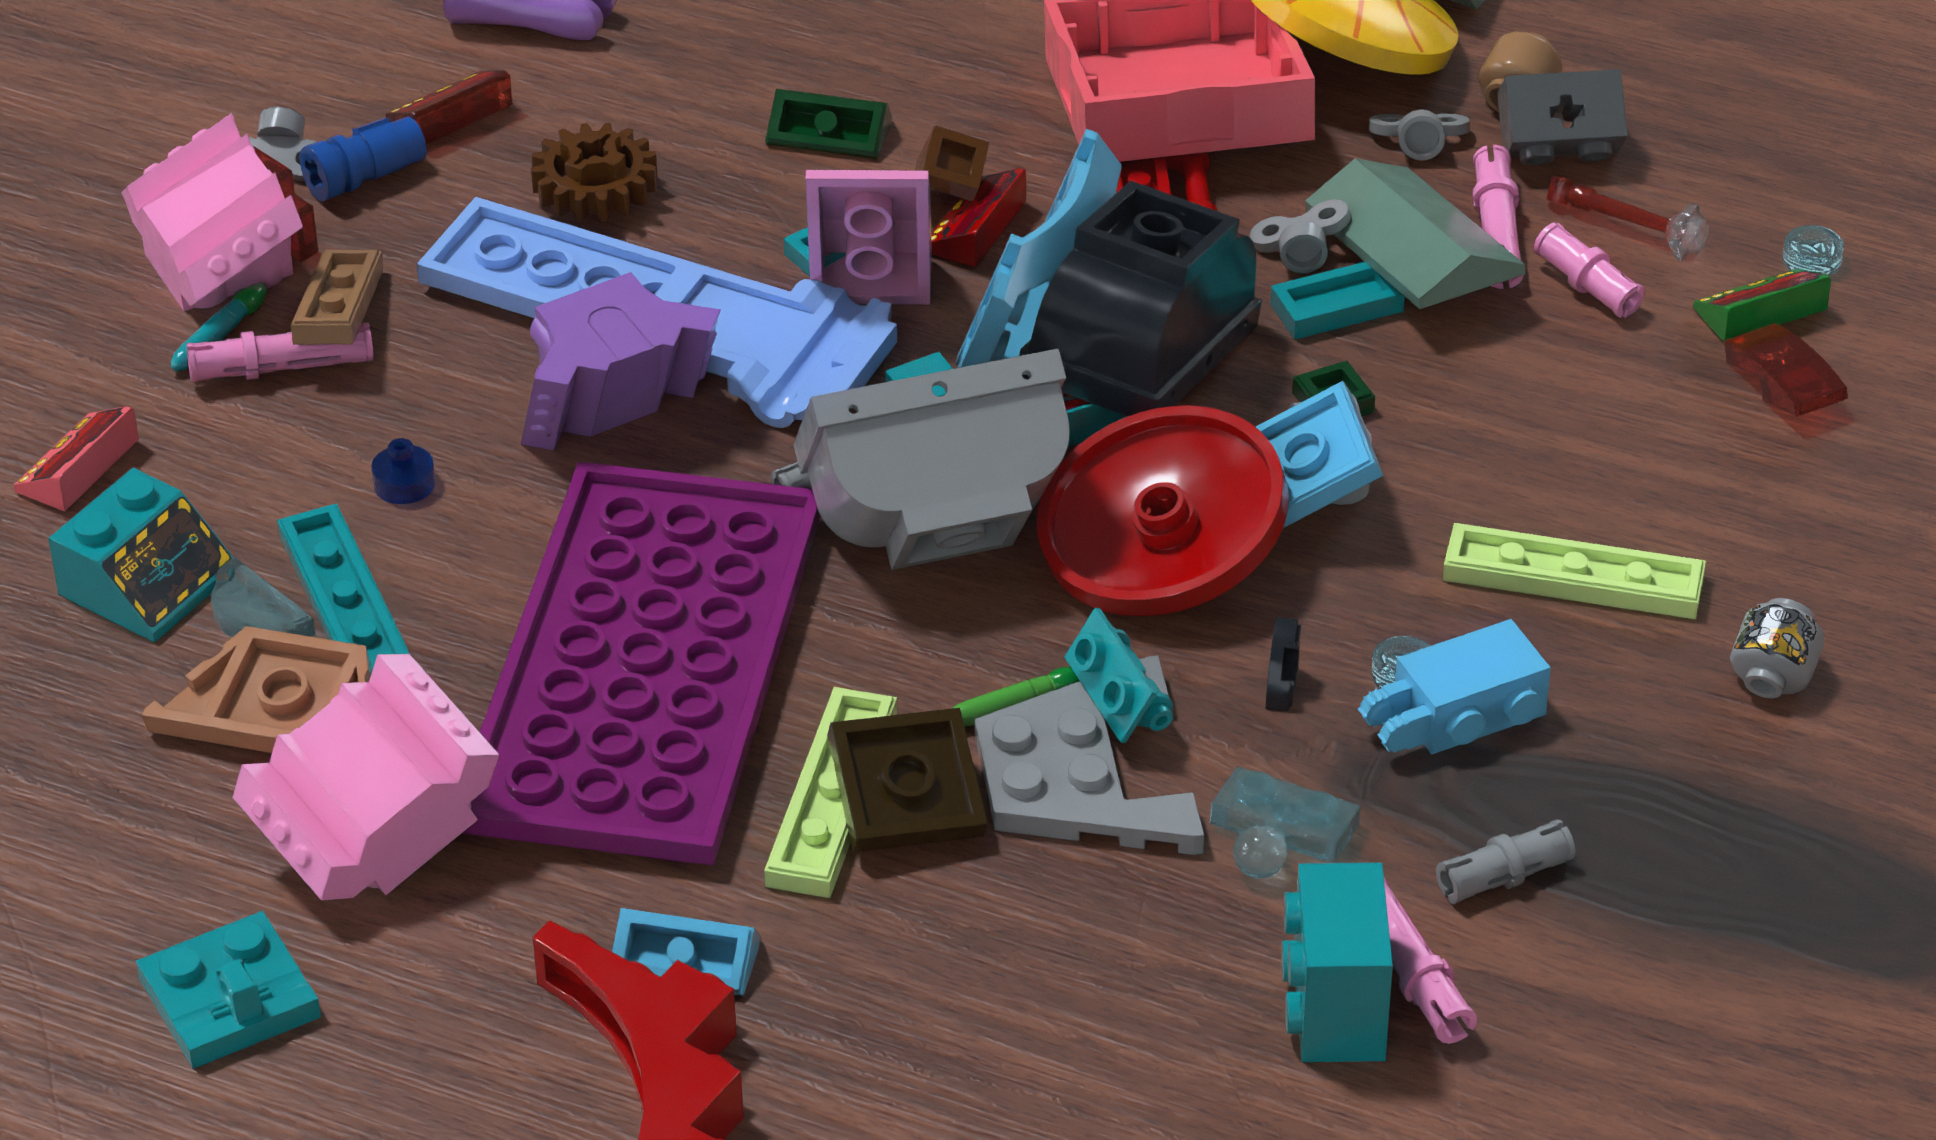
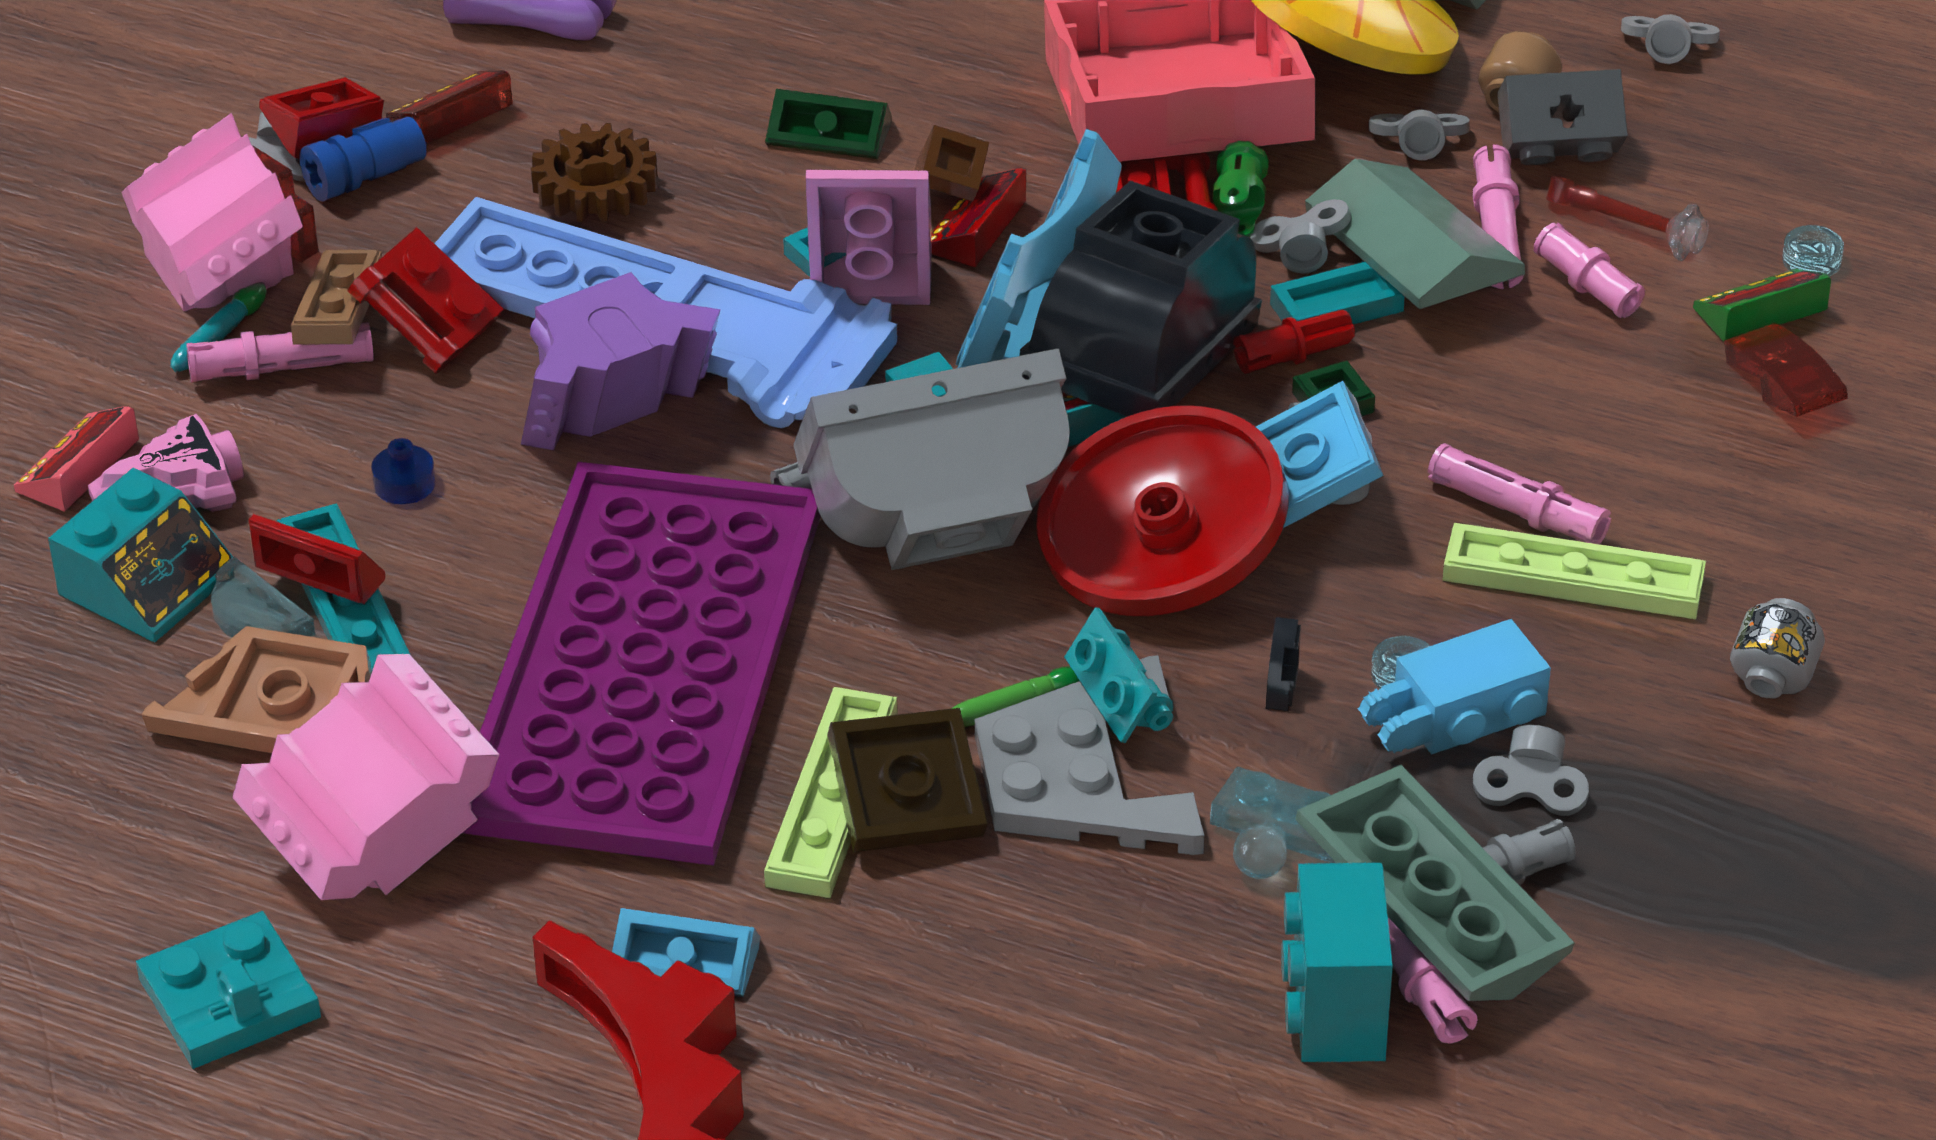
(187, 460): none -> bright pink rock
(314, 560): none -> red slope
(320, 112): none -> red slope
(435, 291): none -> red plate
(1241, 190): none -> green piece
(1293, 340): none -> red axle
(1440, 885): none -> sand green slope
(1532, 772): none -> light grey piece
(1539, 503): none -> bright pink pin
(1669, 35): none -> light grey piece

